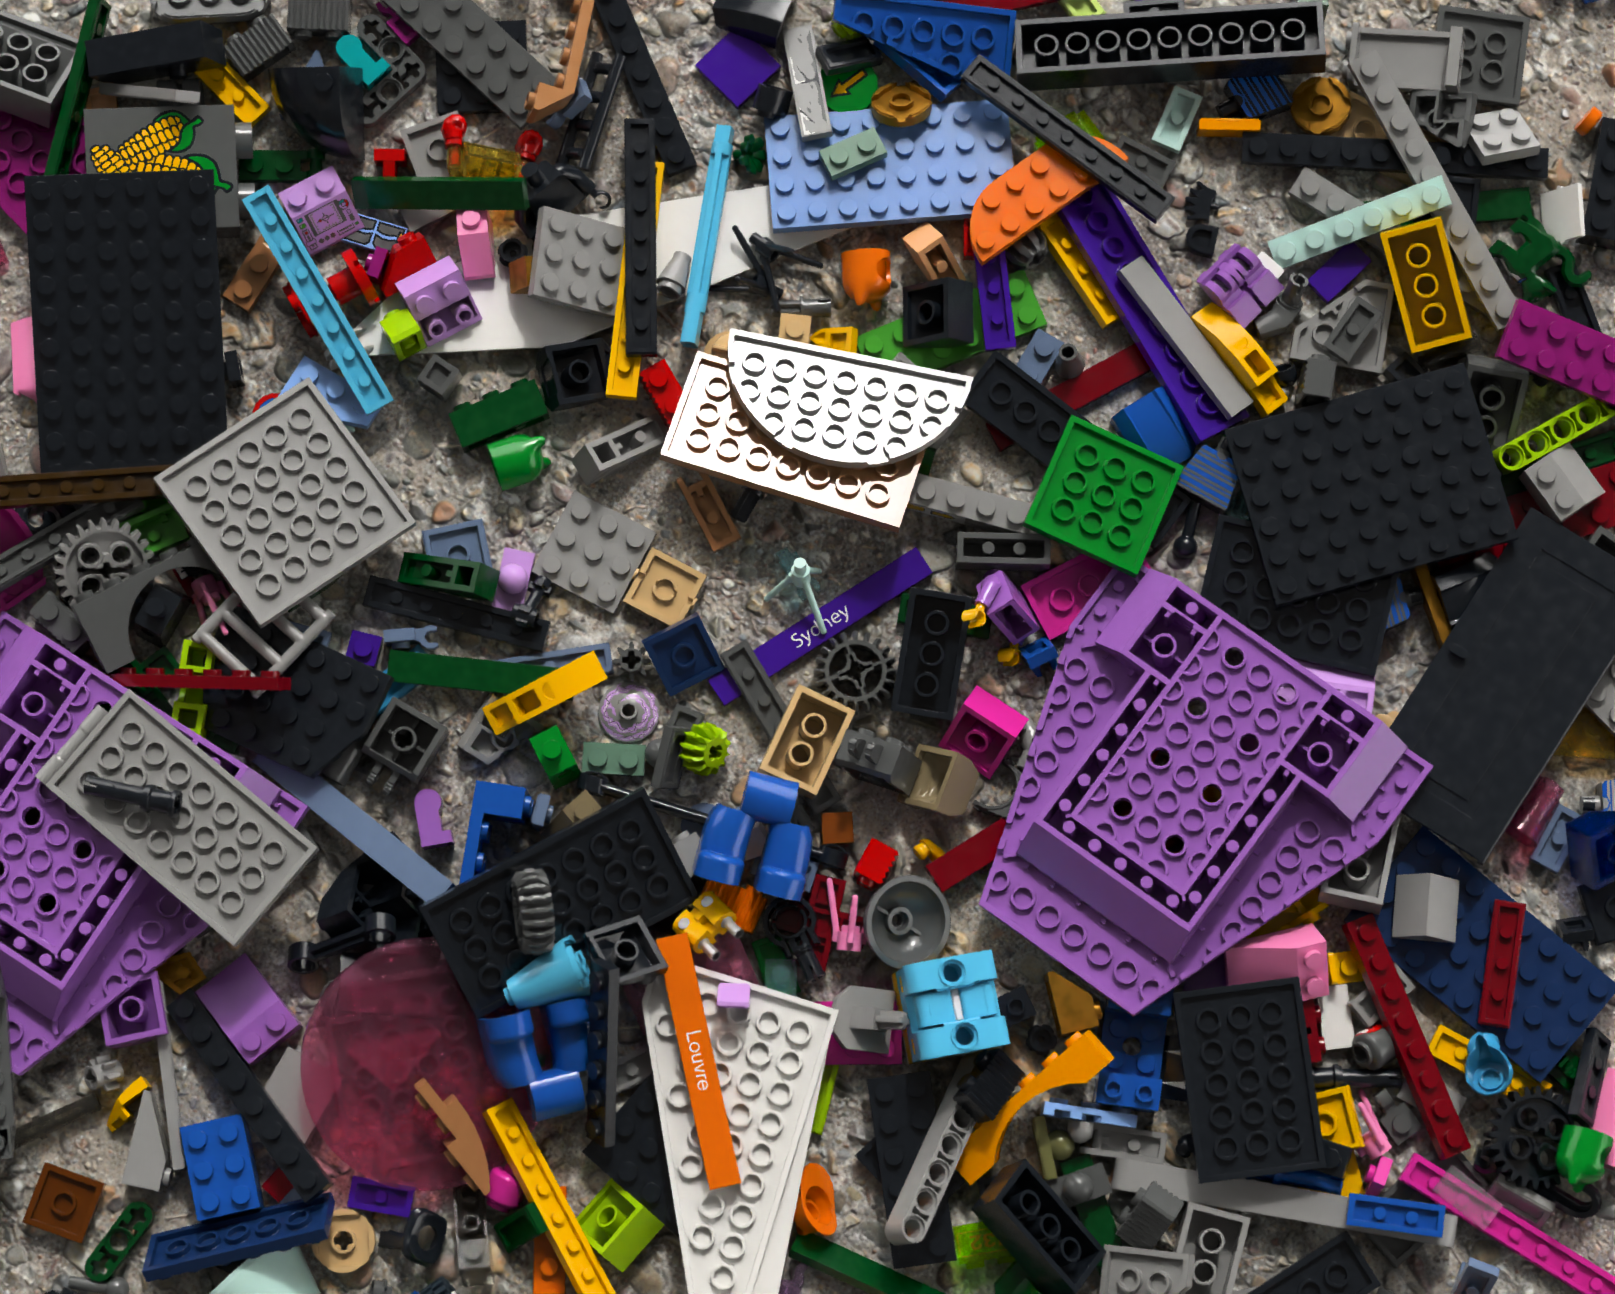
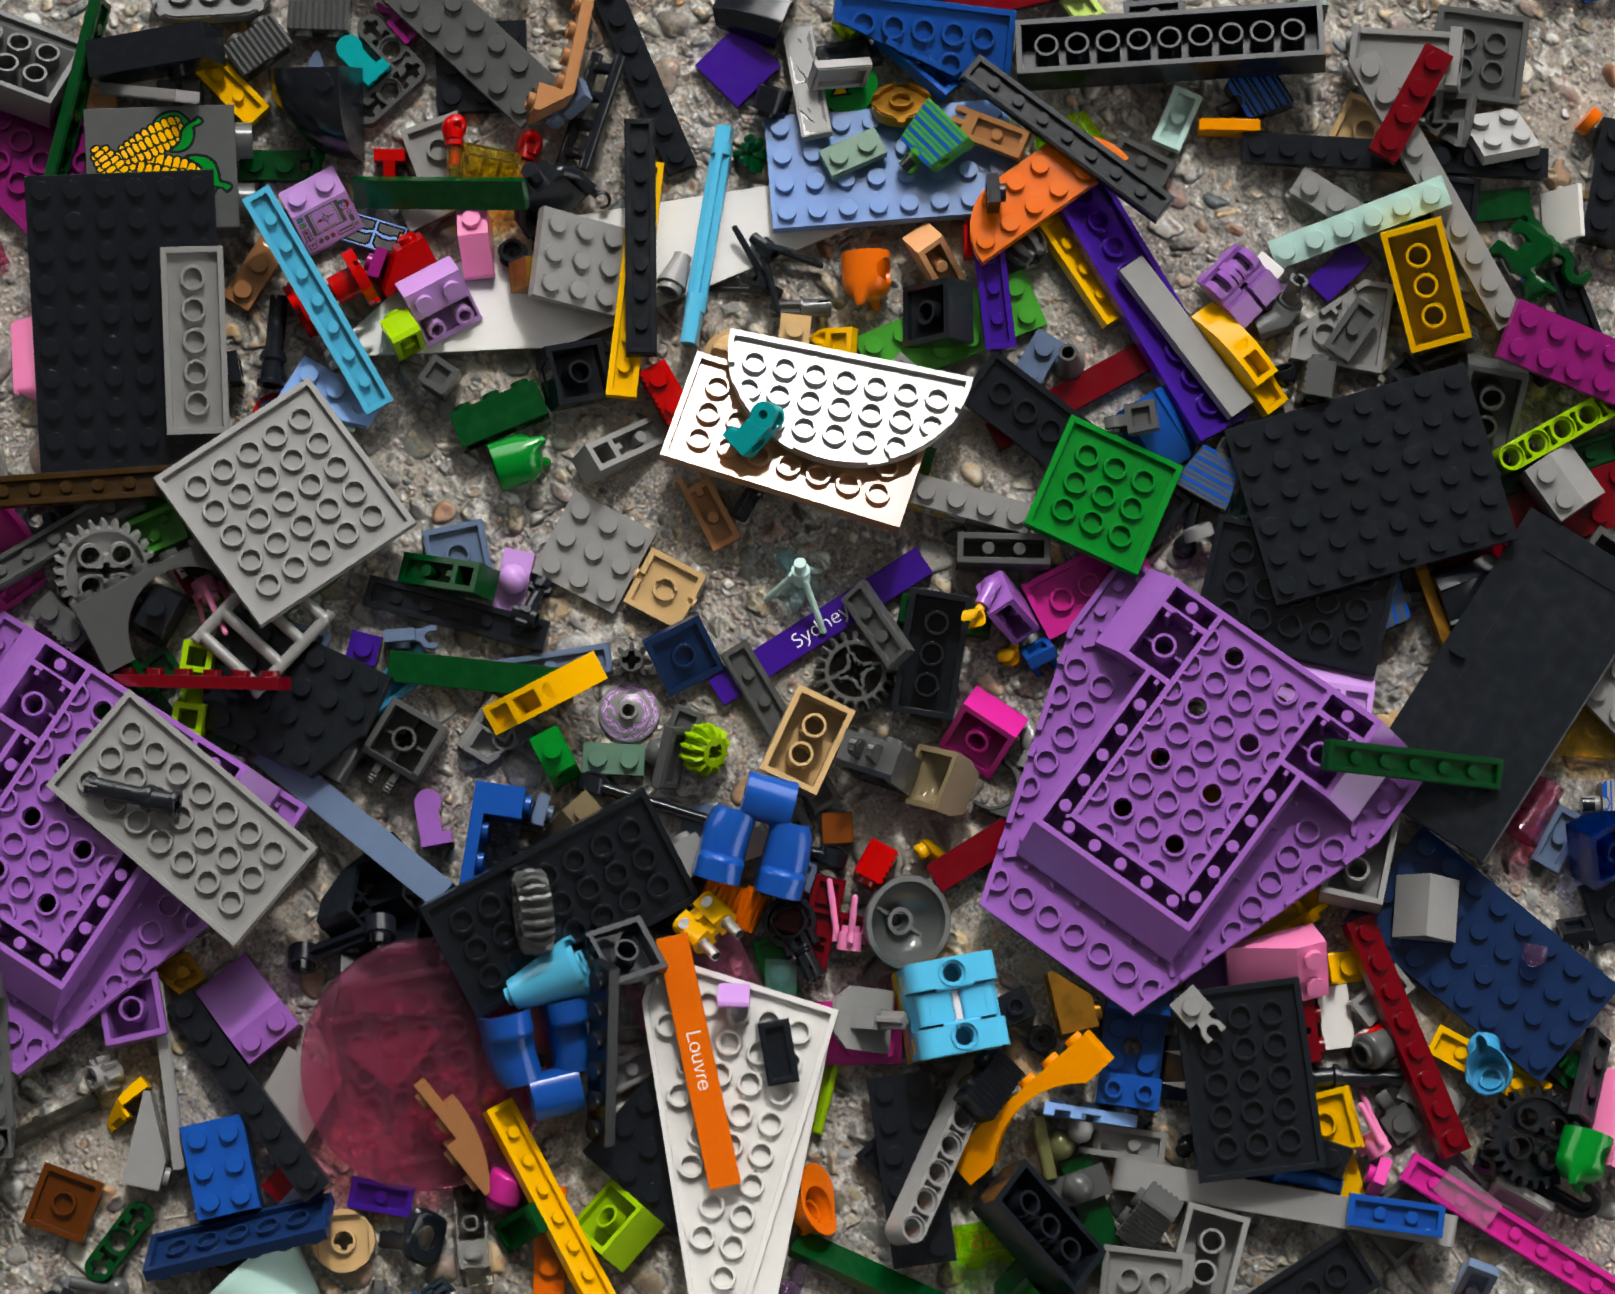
(58, 759): light grey piece -> none
(194, 339): none -> light grey plate
(273, 355): none -> black pin
(757, 429): none -> teal leg
(778, 1052): none -> black tile
(839, 73): none -> light grey tile
(877, 625): none -> dark grey tile
(933, 140): none -> torso
(993, 133): none -> medium nougat hinge
(994, 192): none -> black plate
(1138, 419): none -> dark grey plate
(1193, 1010): none -> light grey plate
(1198, 532): none -> light grey tile
(1201, 240): black tile -> none
(1202, 203): black piece -> none
(1321, 106): pearl gold tile -> none
(1410, 103): none -> dark red plate
(1412, 764): none -> dark green tile
(1501, 964): dark red tile -> none
(1534, 954): none -> clear purple hinge

